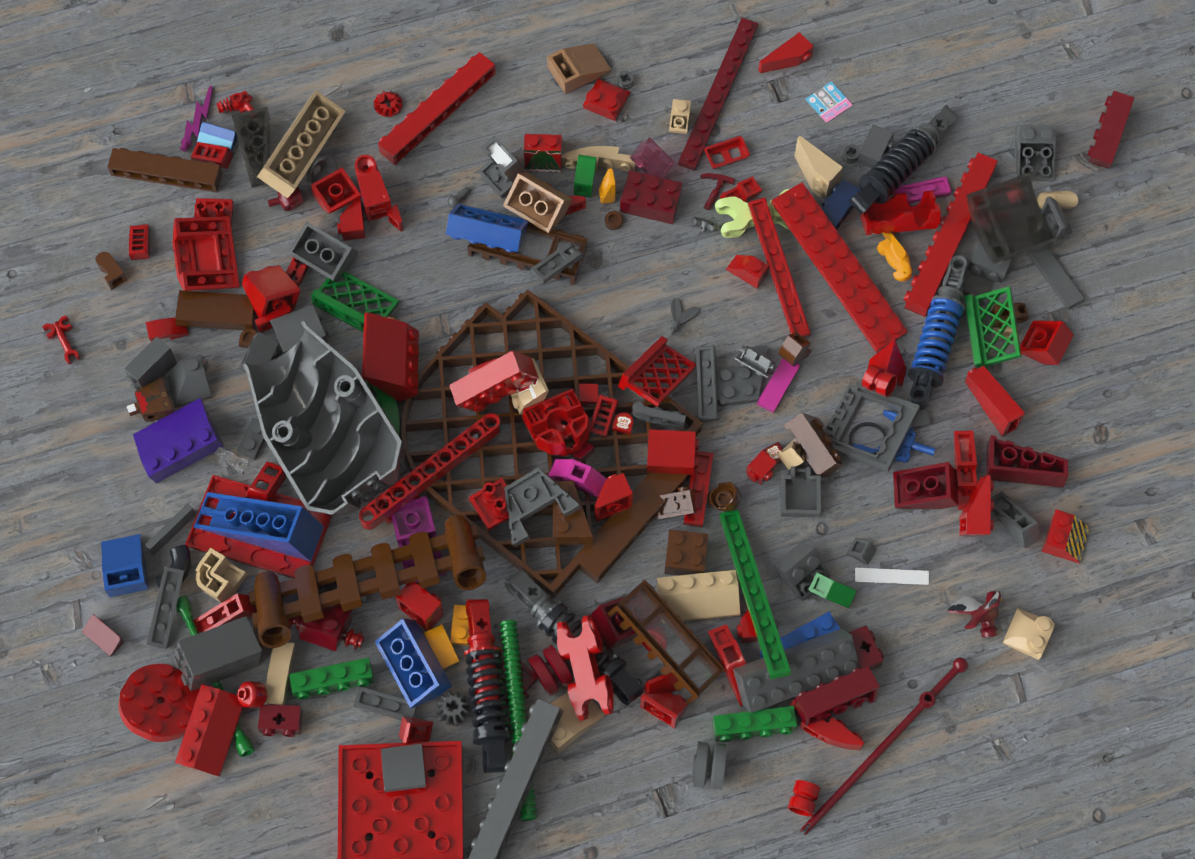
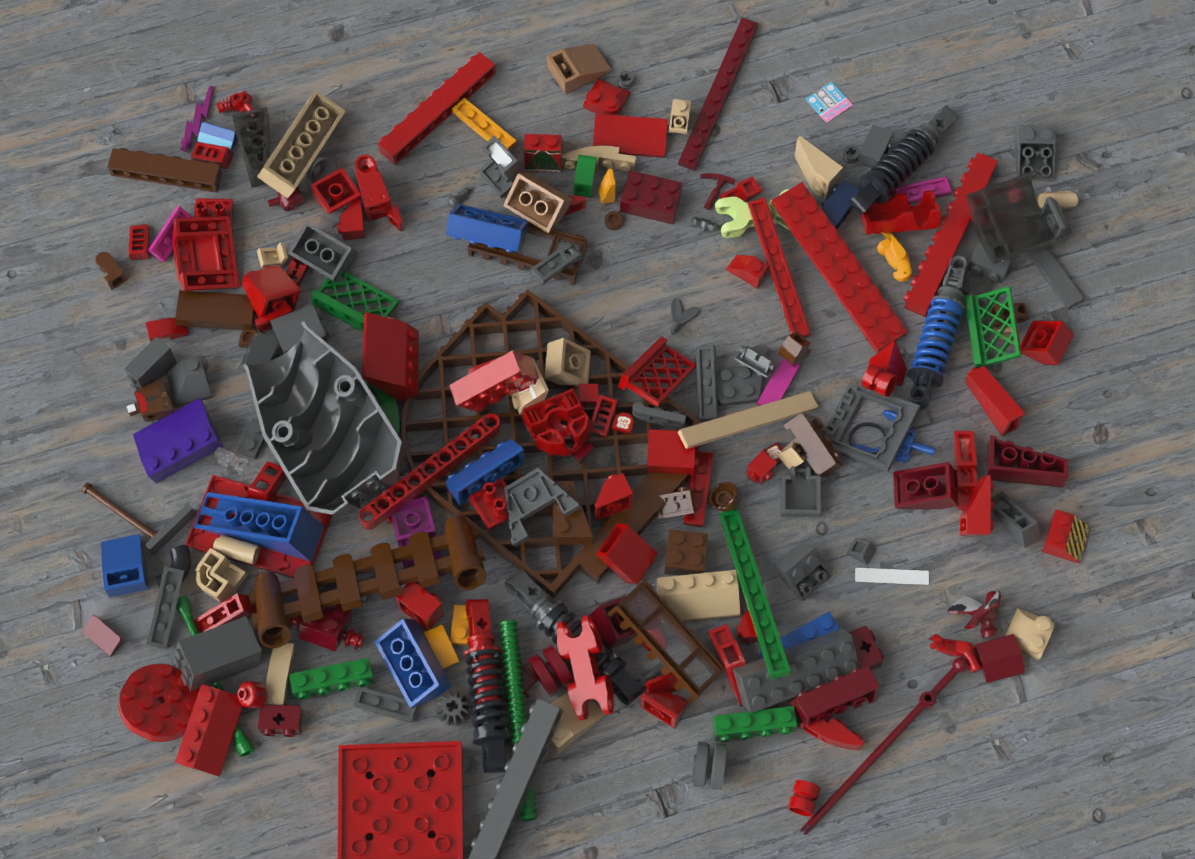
(58, 328): red bar -> none
(87, 488): none -> reddish brown bar
(163, 244): none -> dark pink plate
(237, 549): none -> tan brick
(273, 256): none -> tan bracket
(382, 108): red gear -> none
(403, 767): dark grey slope -> none
(415, 730): red slope -> none
(481, 123): none -> light orange plate
(489, 468): none -> blue slope
(567, 363): none -> tan slope
(583, 476): dark pink slope -> none
(627, 553): none -> red brick
(631, 134): none -> red slope
(652, 159): clear pink brick -> none
(723, 149): red piece -> none
(747, 420): none -> tan tile
(789, 54): red slope -> none
(832, 590): green slope -> none
(957, 649): none -> red arm
(1000, 658): none -> dark red slope
(1110, 130): dark red wedge -> none

